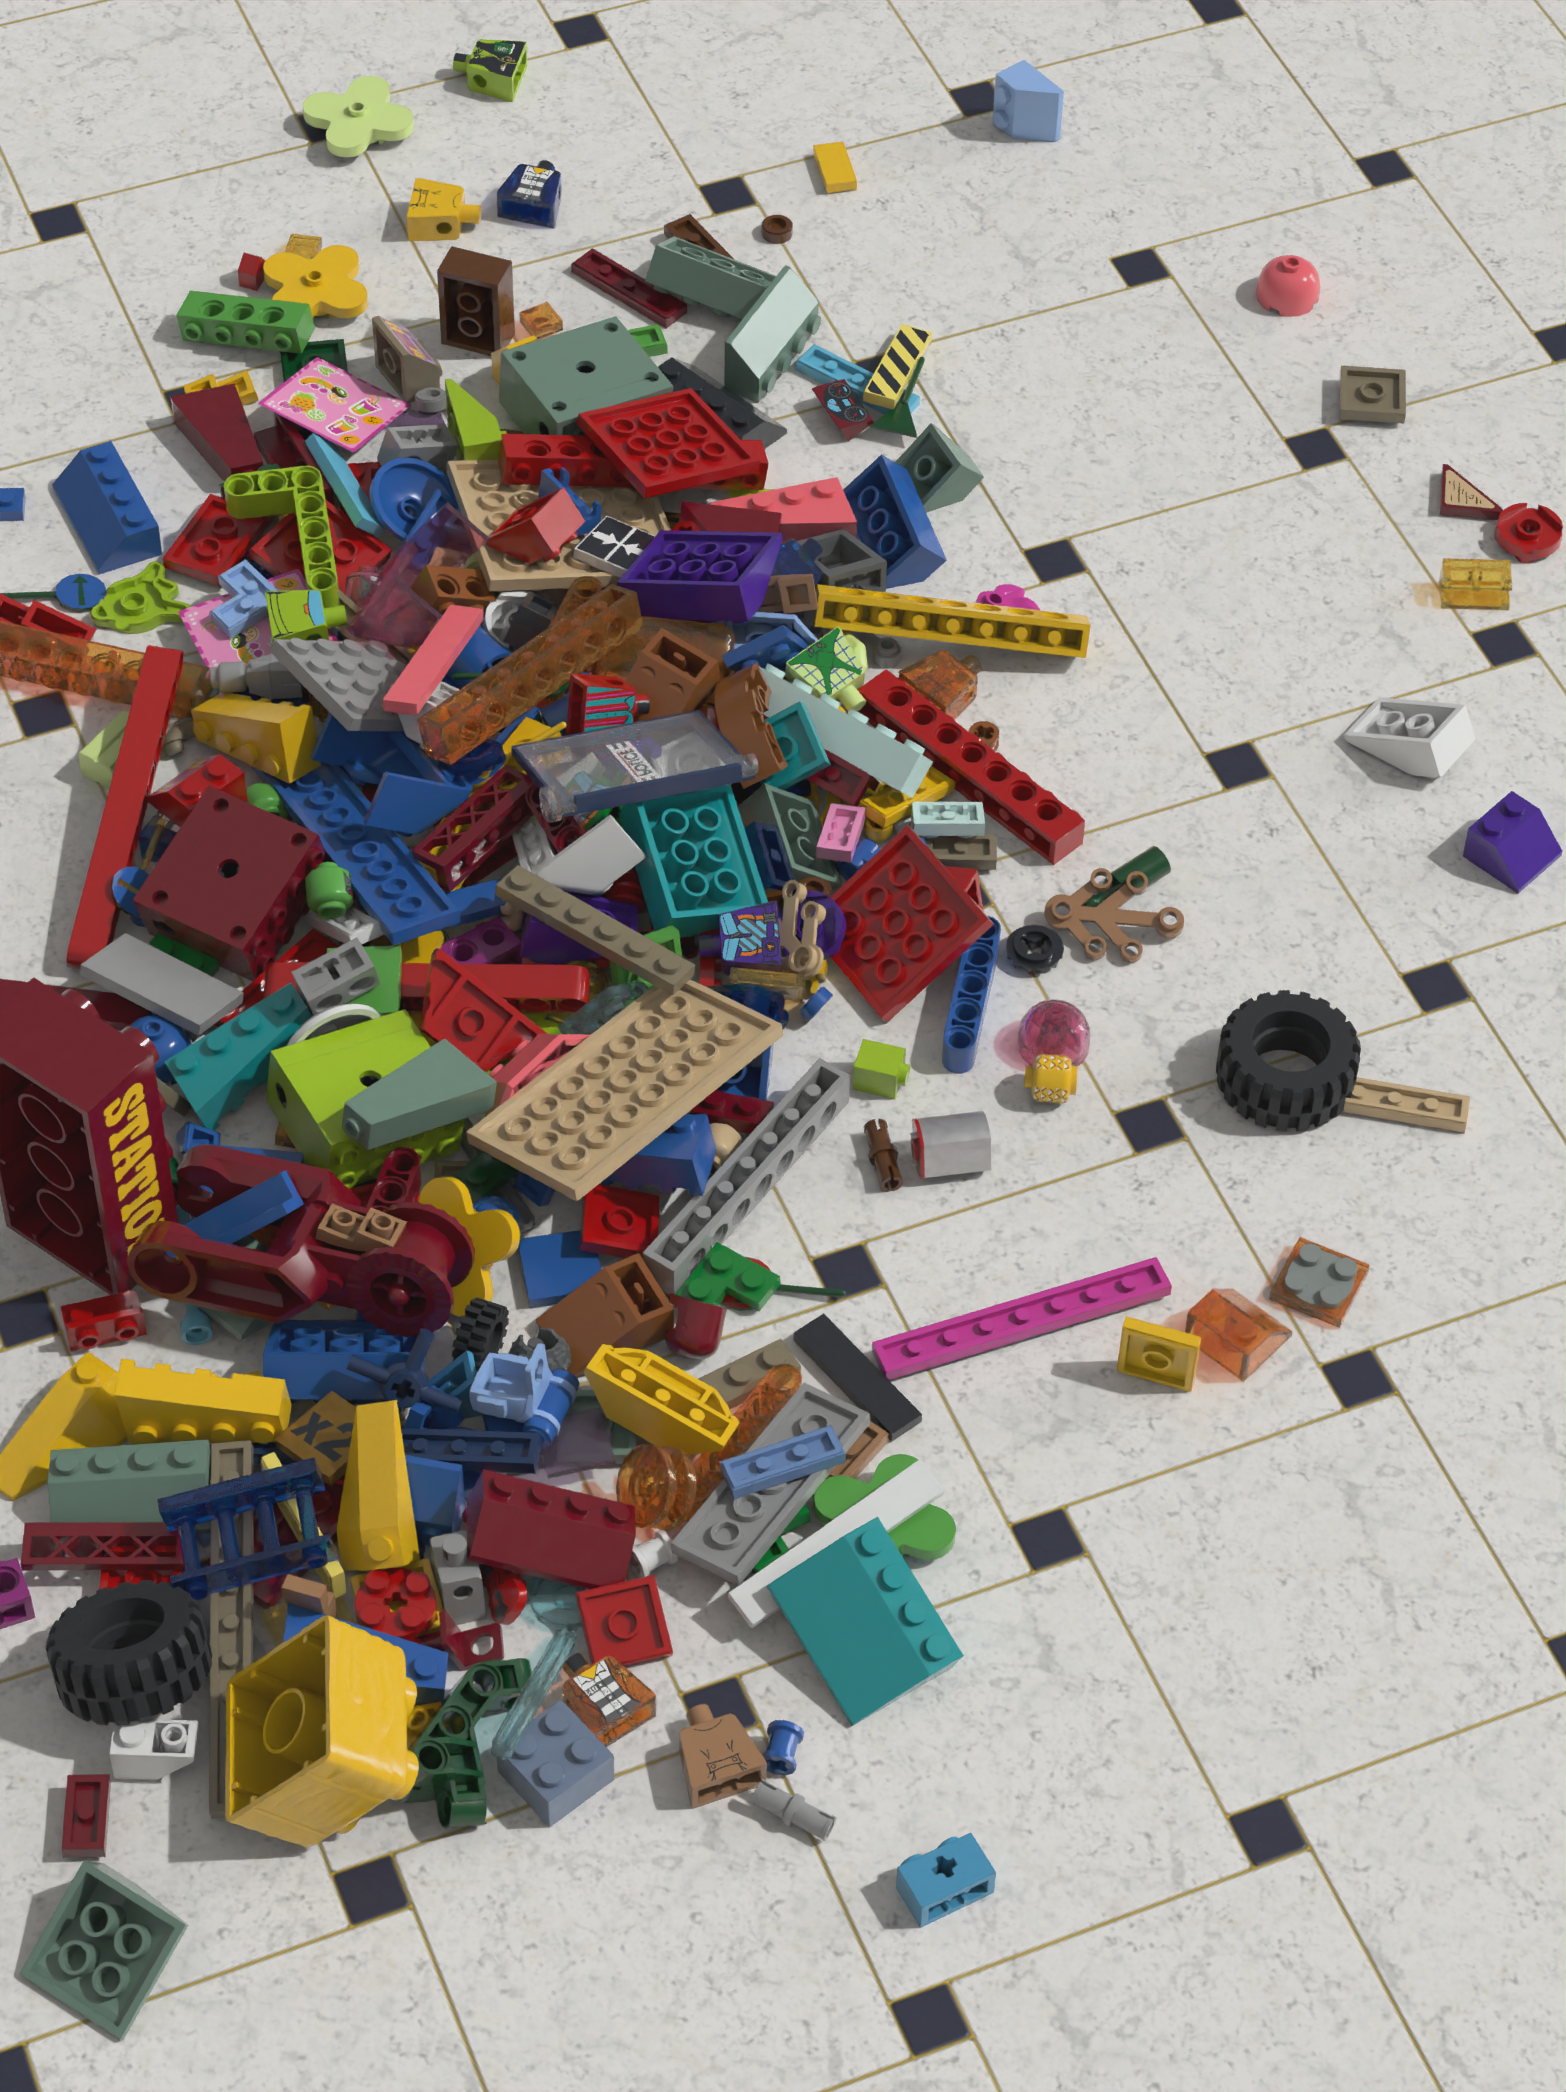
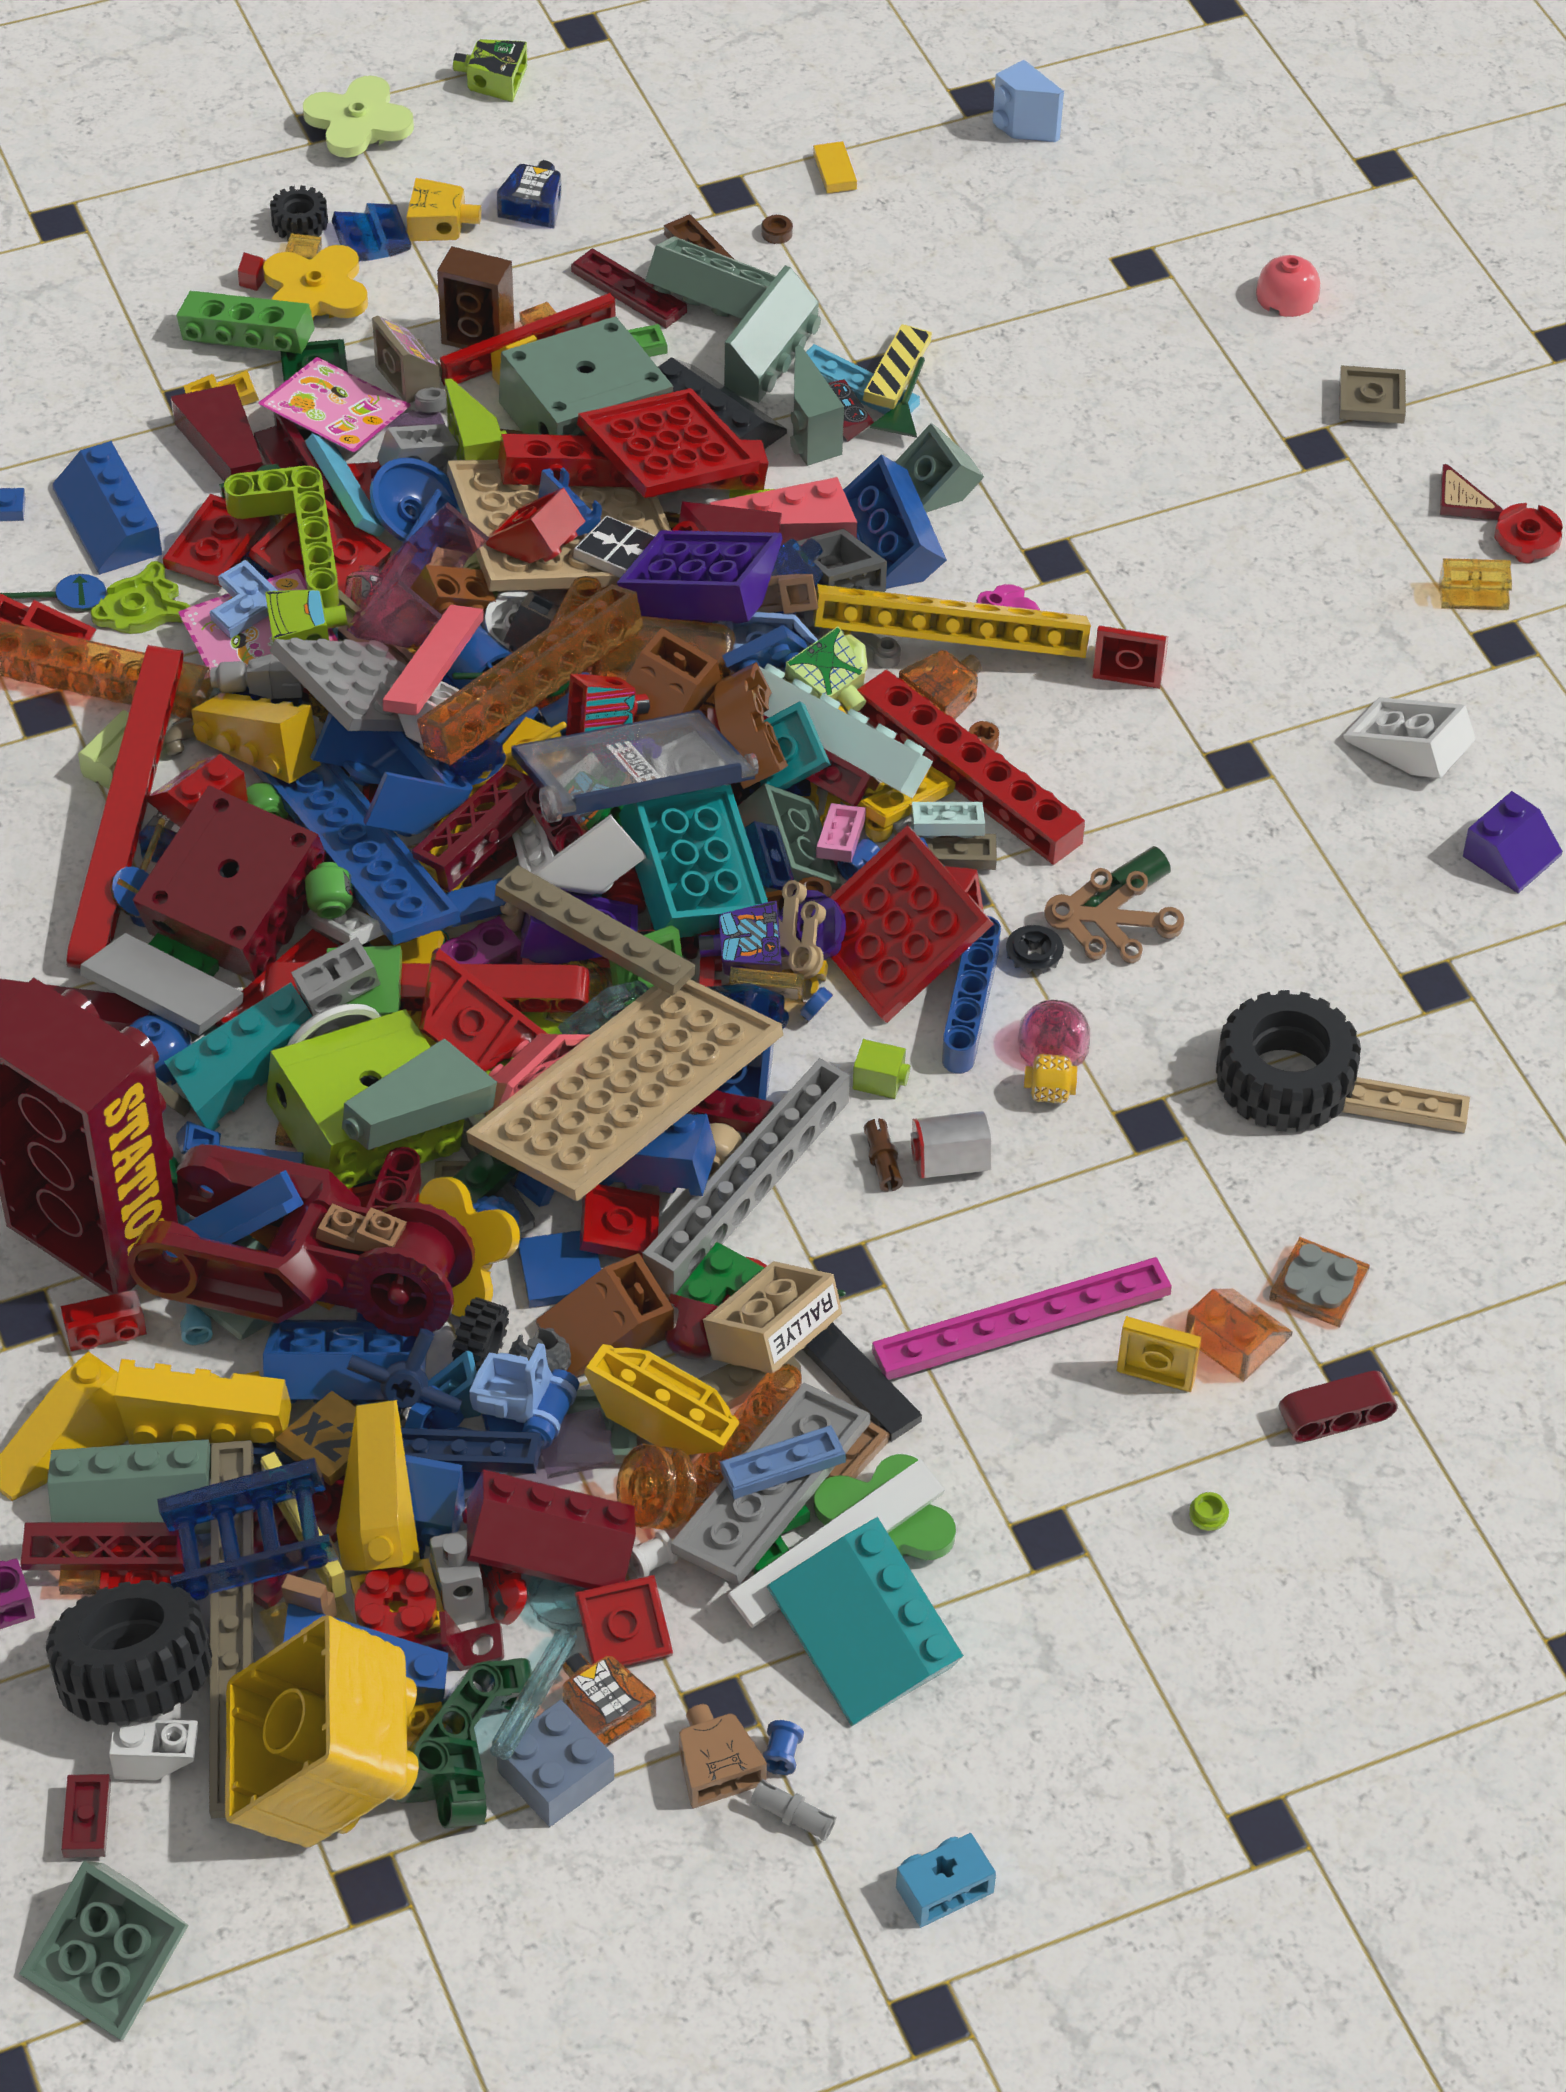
(79, 1581): none -> clear orange plate
(299, 201): none -> black tyre
(374, 233): none -> clear blue slope
(476, 359): none -> red tile
(772, 1317): none -> tan brick
(816, 413): none -> sand green slope
(1130, 656): none -> red slope
(1209, 1511): none -> lime plate
(1337, 1406): none -> dark red beam

